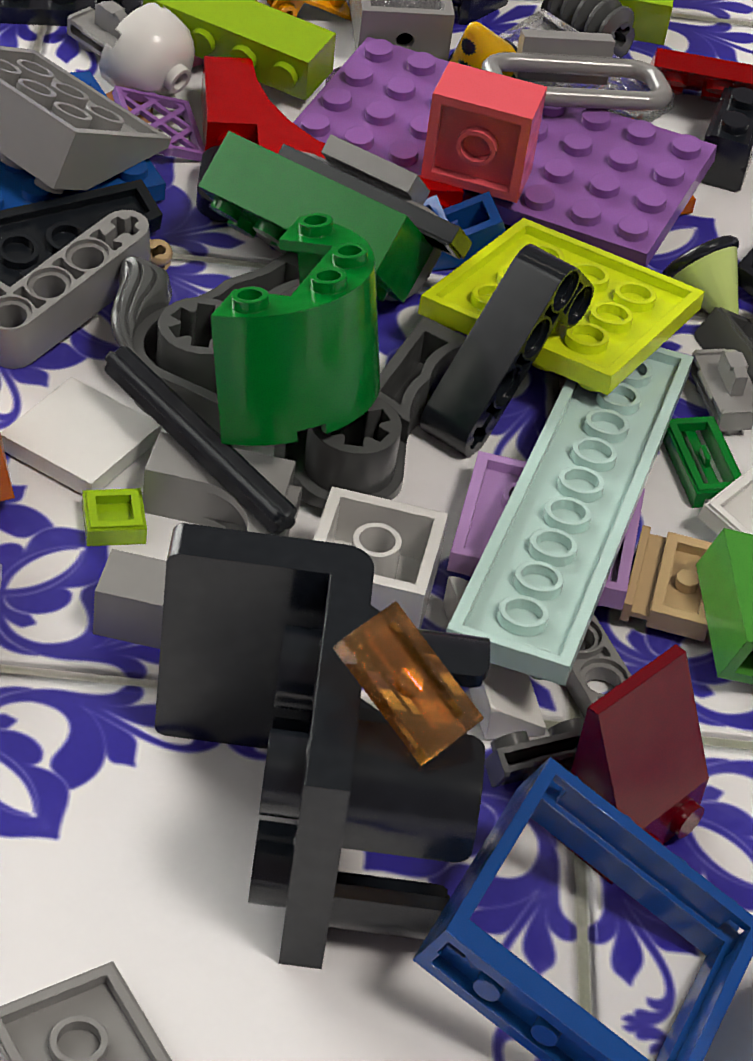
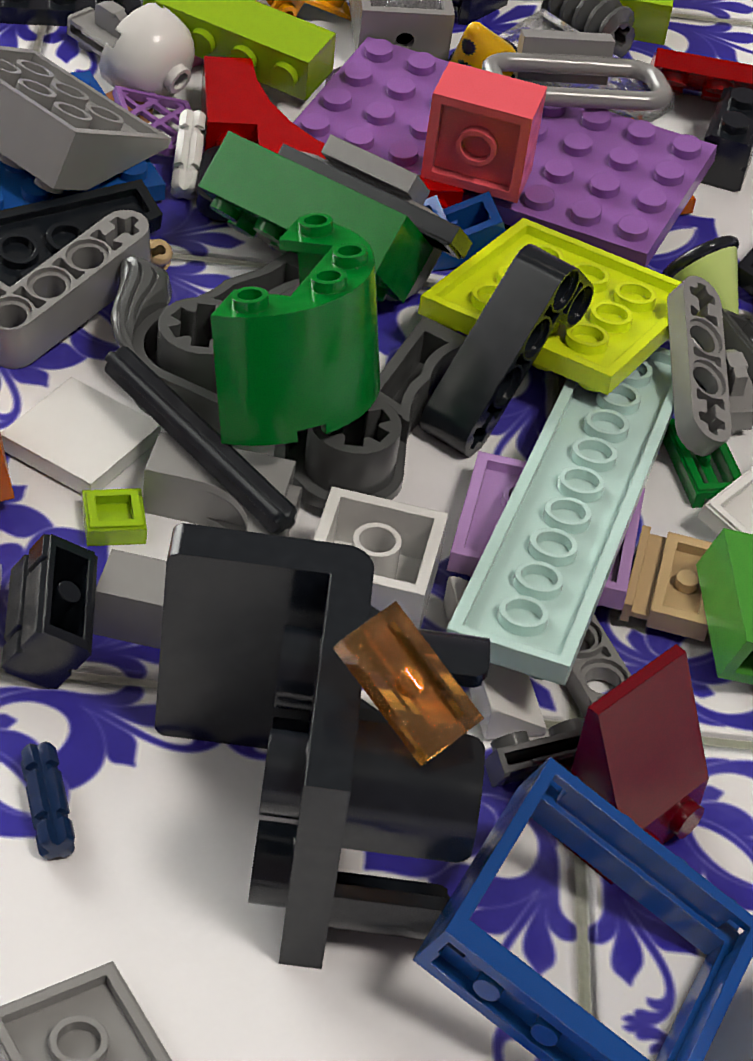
(47, 801): none -> dark blue axle
(50, 612): none -> black brick
(188, 154): none -> white axle
(700, 416): none -> light grey beam

